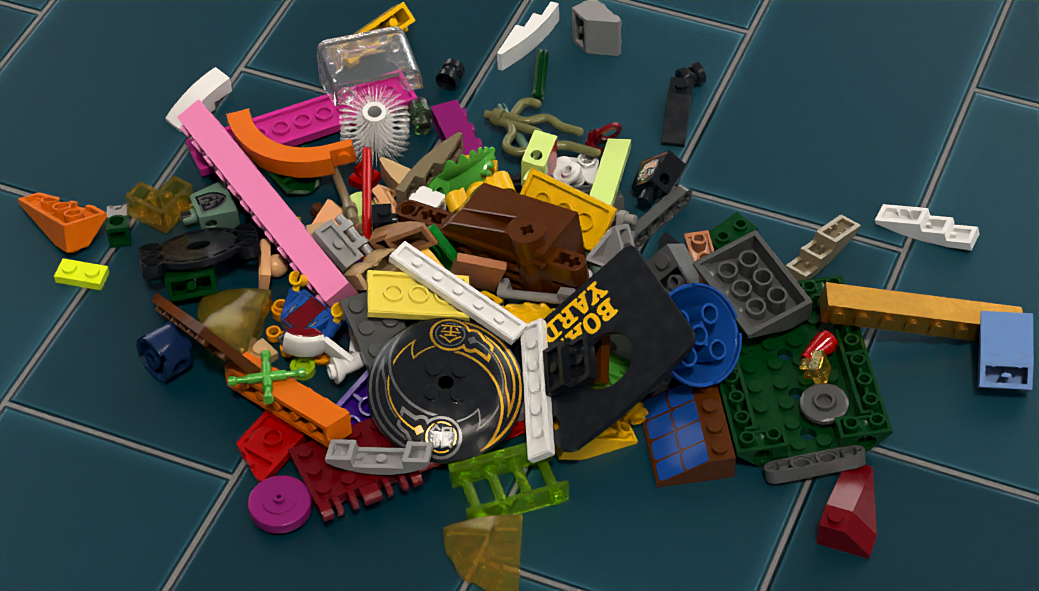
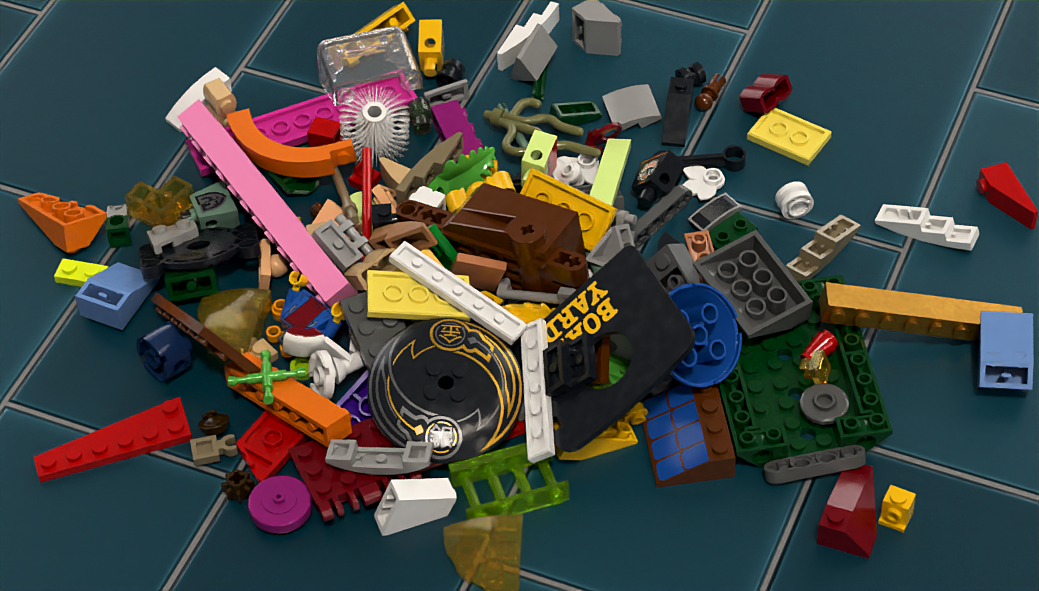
(114, 295): none -> medium blue slope
(134, 436): none -> red wing
(176, 234): none -> light grey wing
(209, 449): none -> dark tan plate
(213, 423): none -> dark brown hat
(219, 100): none -> tan brick
(238, 485): none -> dark brown gear
(323, 373): none -> white tile
(324, 132): none -> red panel
(413, 503): none -> white slope
(431, 55): none -> yellow torso
(447, 93): none -> light grey slope
(533, 55): none -> light grey slope
(569, 111): none -> dark green slope
(632, 106): none -> light grey slope
(703, 181): none -> white plate
(709, 93): none -> reddish brown pin
(714, 212): none -> slope
(717, 159): none -> black piece
(765, 93): none -> dark red brick
(789, 135): none -> light yellow tile
(794, 200): none -> white wheel
(897, 508): none -> yellow brick
(1006, 193): none -> red slope

